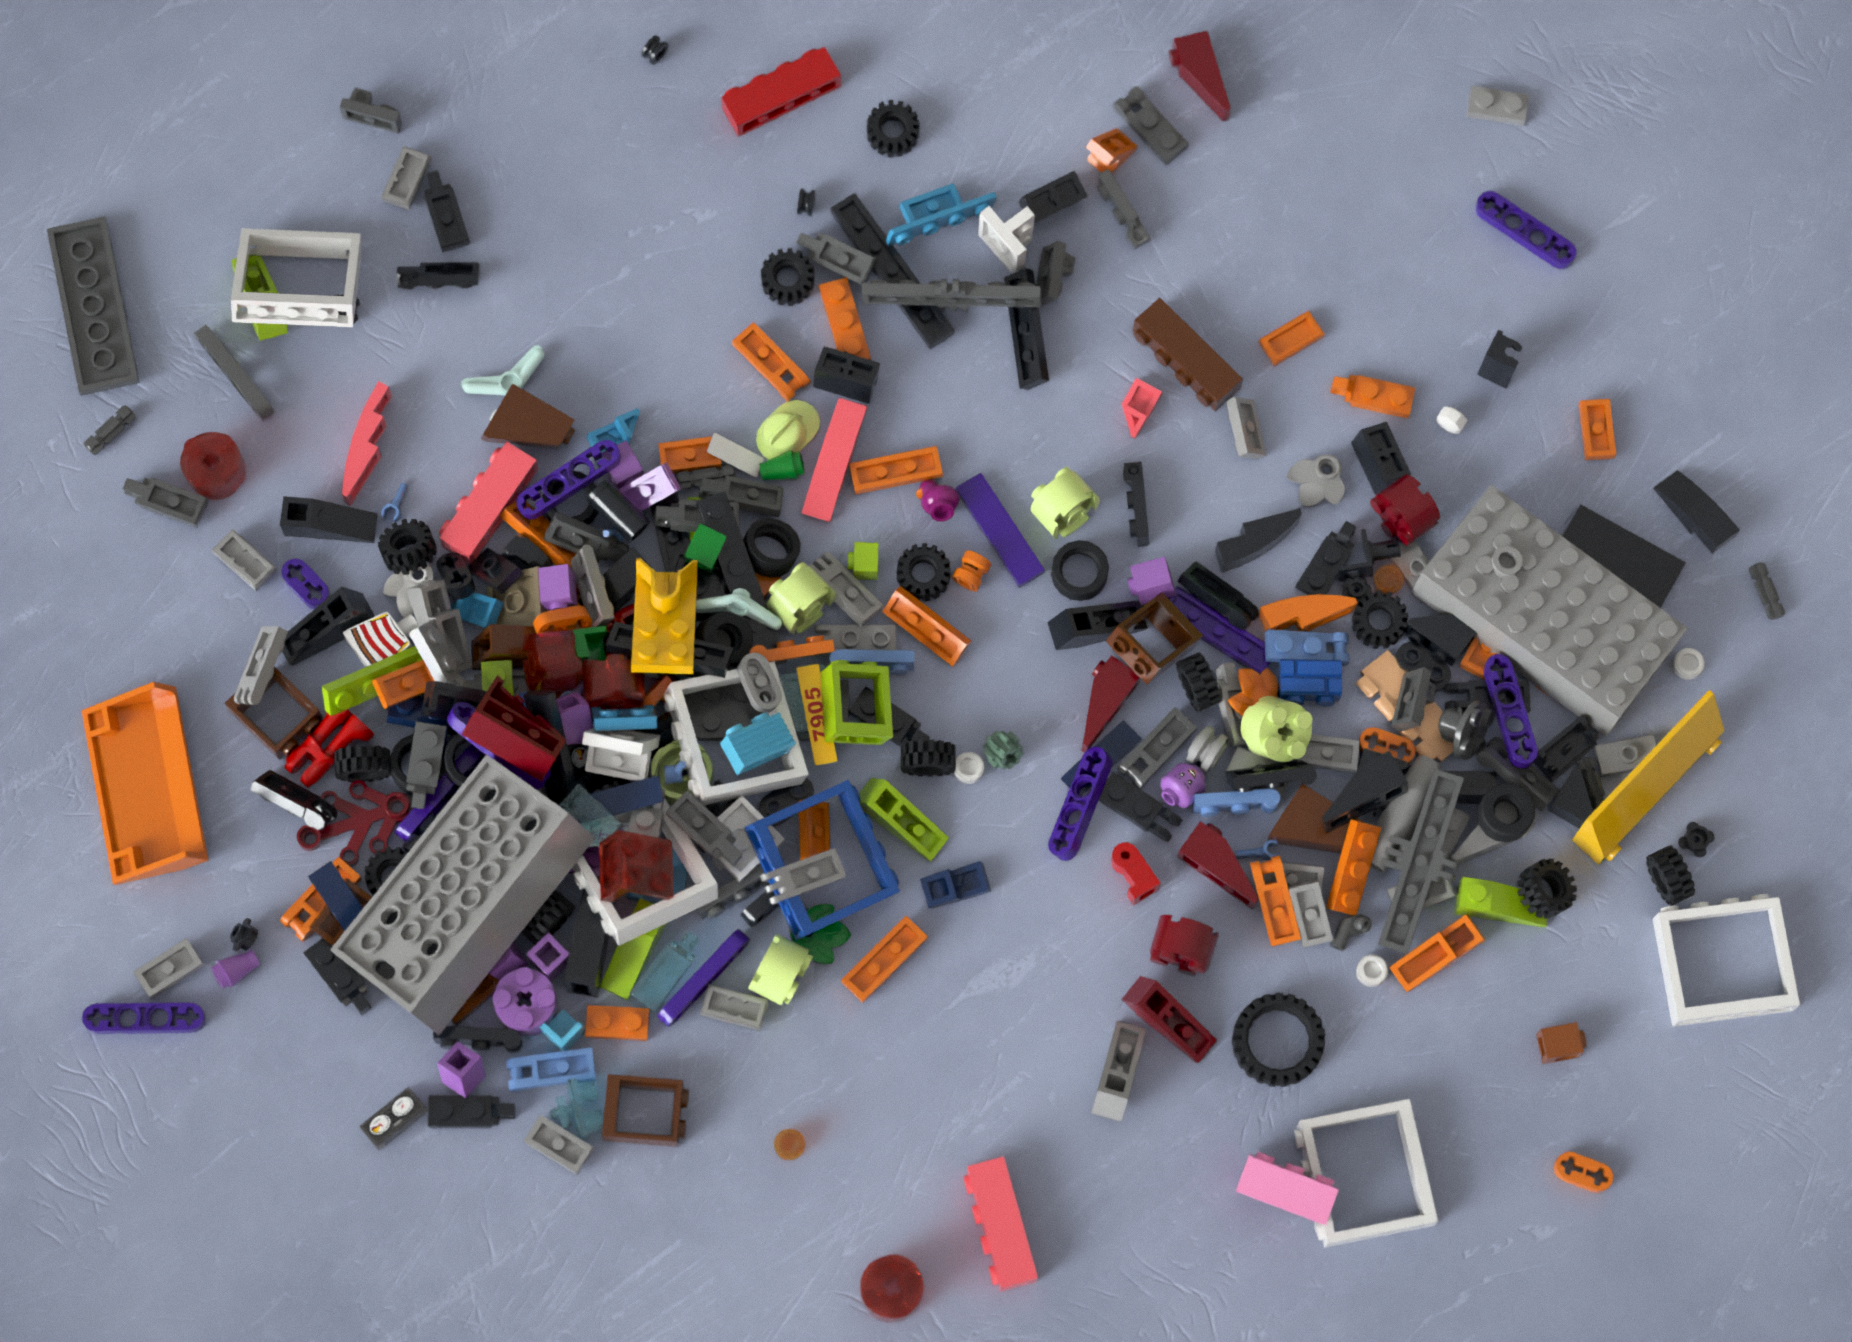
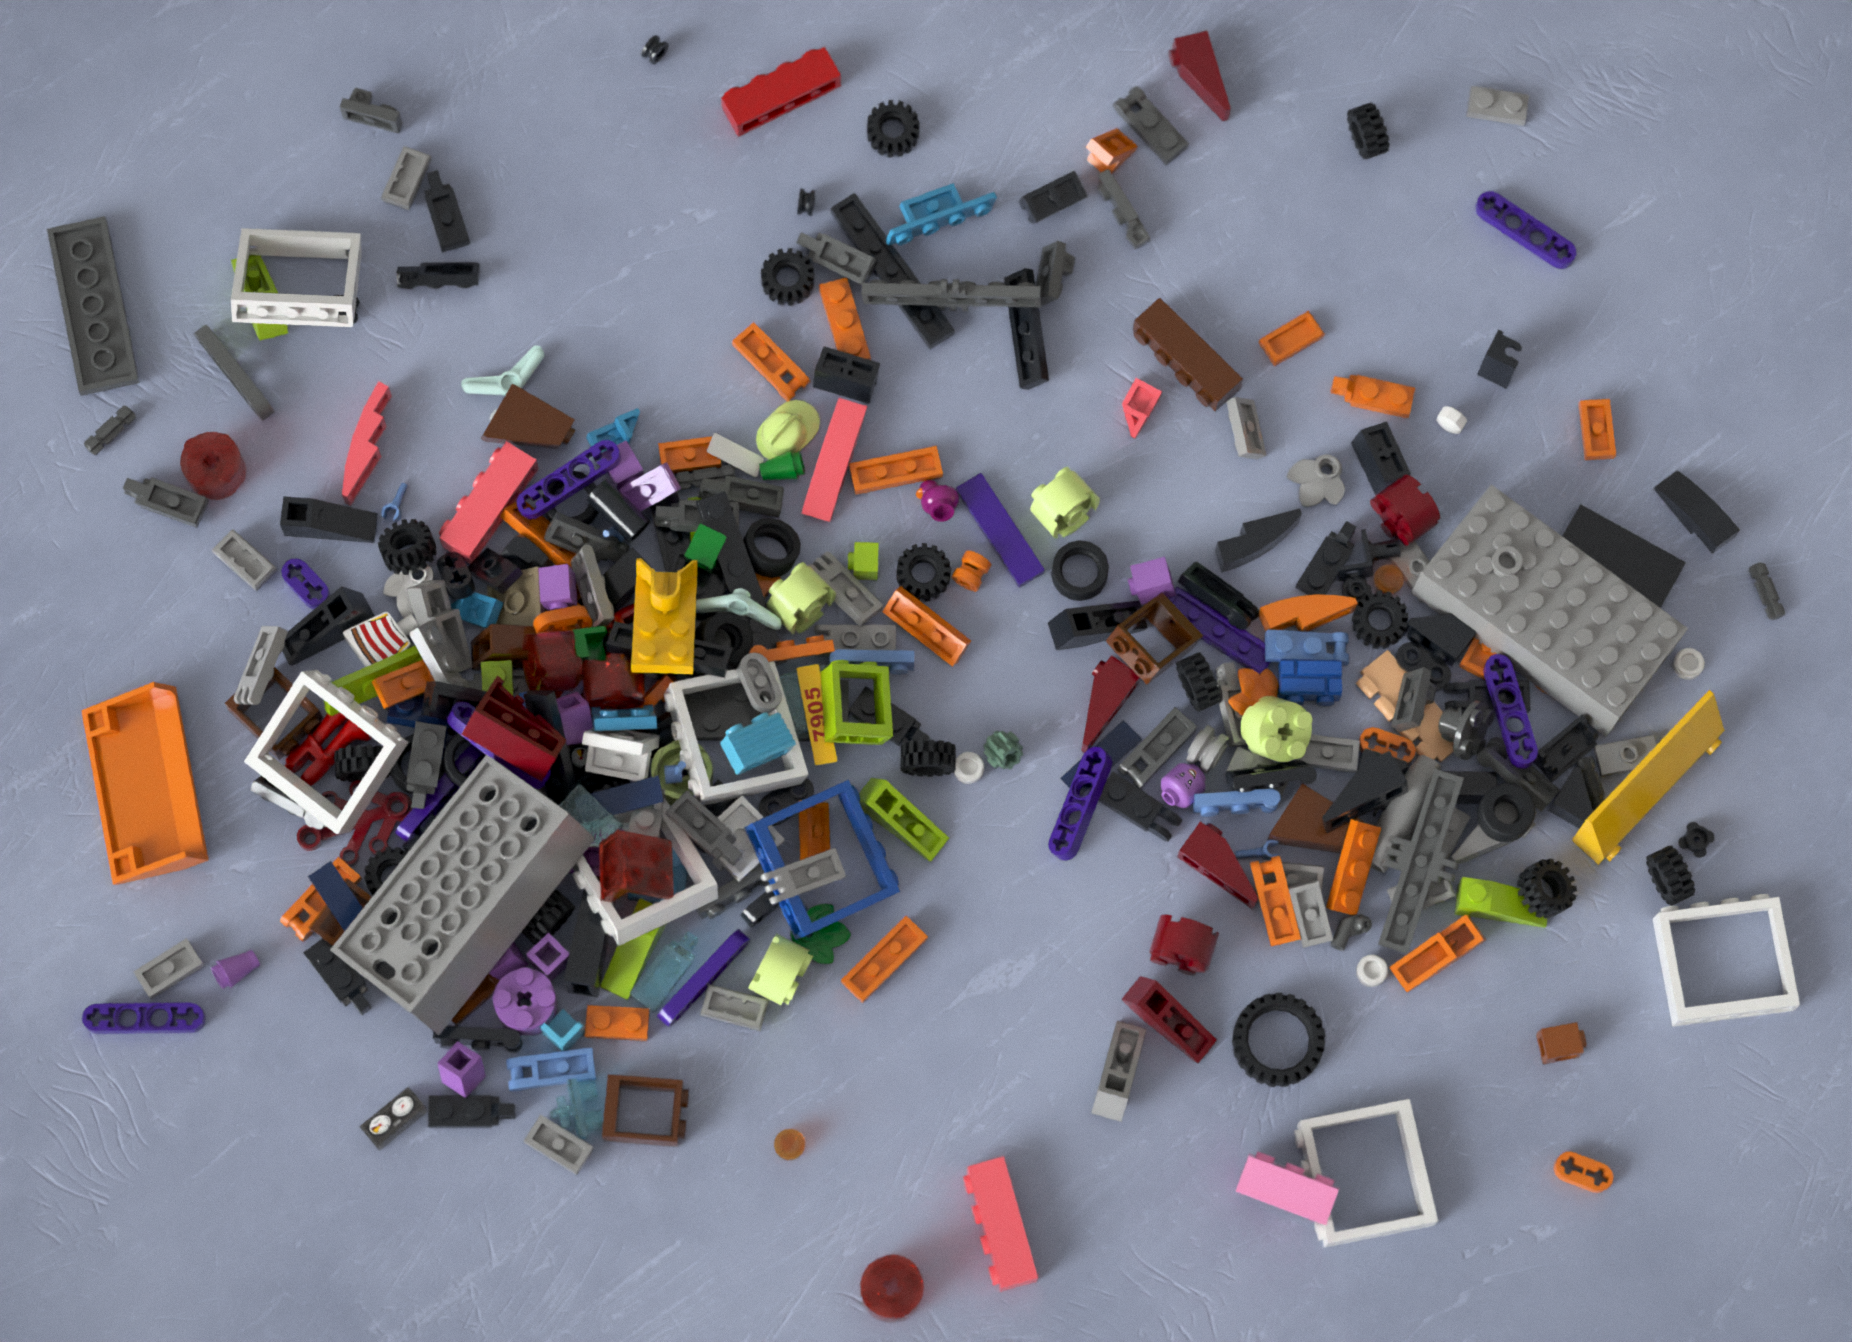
(243, 935): black plate -> none
(364, 717): none -> white window
(955, 885): dark blue slope -> none
(1008, 238): white bracket -> none
(1136, 500): black hinge -> none
(1141, 878): red leg -> none
(1368, 130): none -> black tyre

